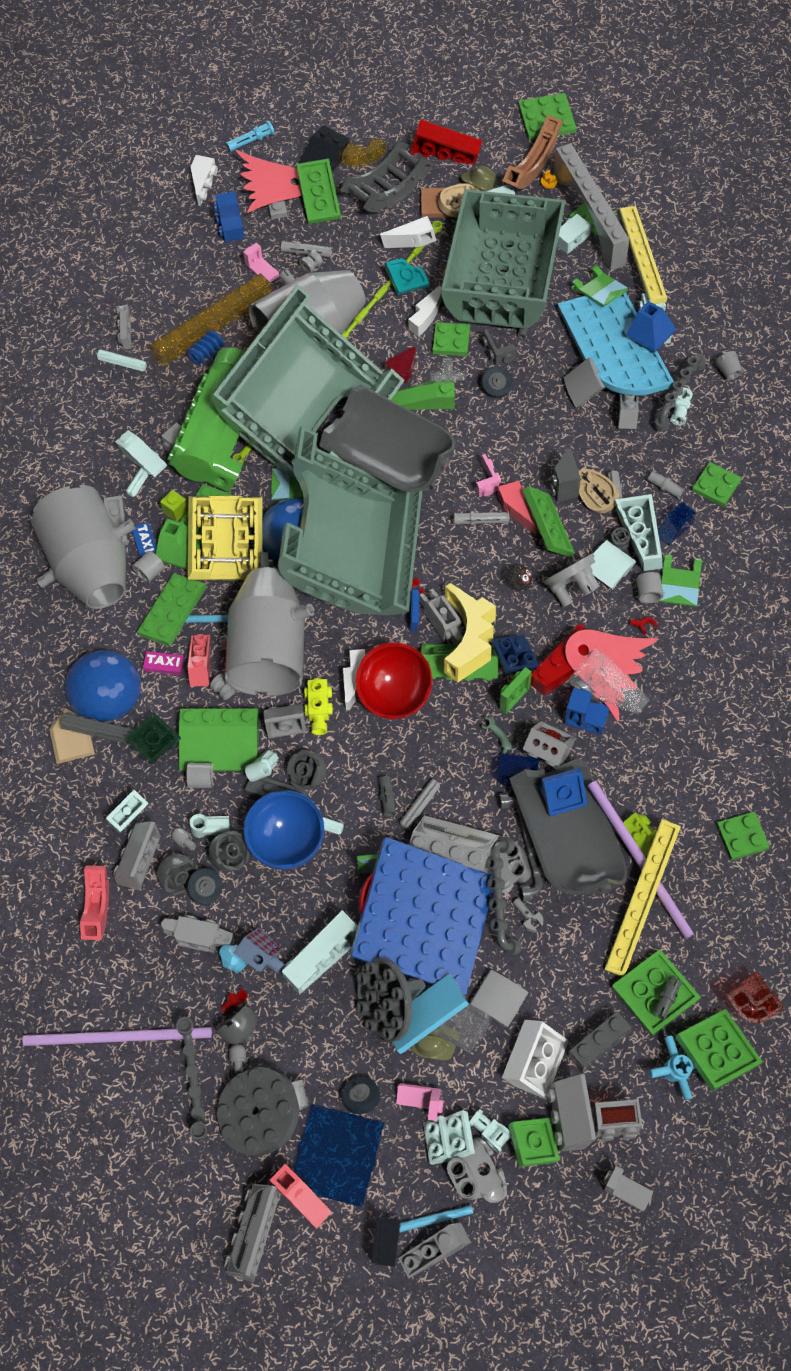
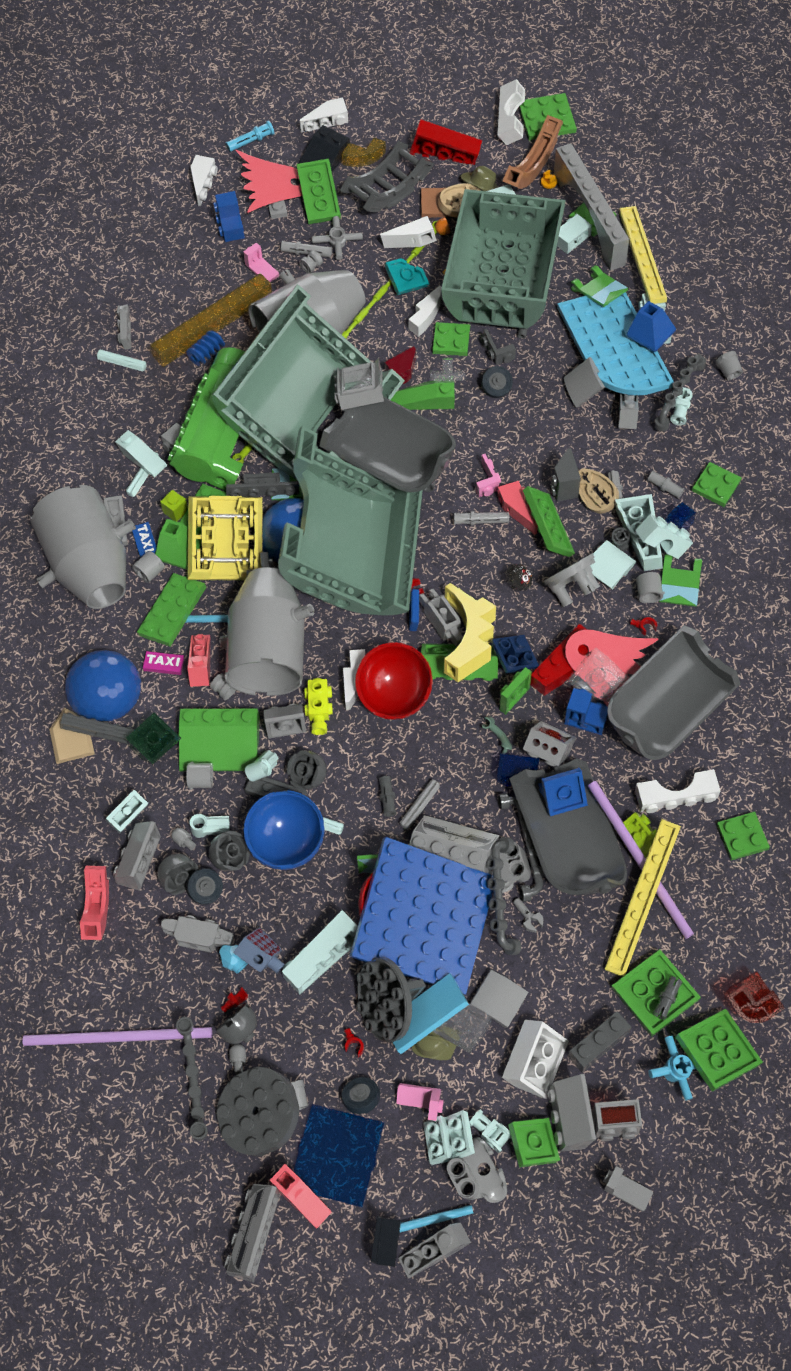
(262, 485): none -> dark grey bracket
(328, 114): none -> white slope
(337, 237): none -> light grey bar
(352, 1039): none -> red piece
(359, 385): none -> light grey window
(442, 226): none -> orange piece
(510, 97): none -> white arch
(653, 796): none -> white arch
(670, 695): none -> dark grey panel
(672, 539): none -> light aqua arch

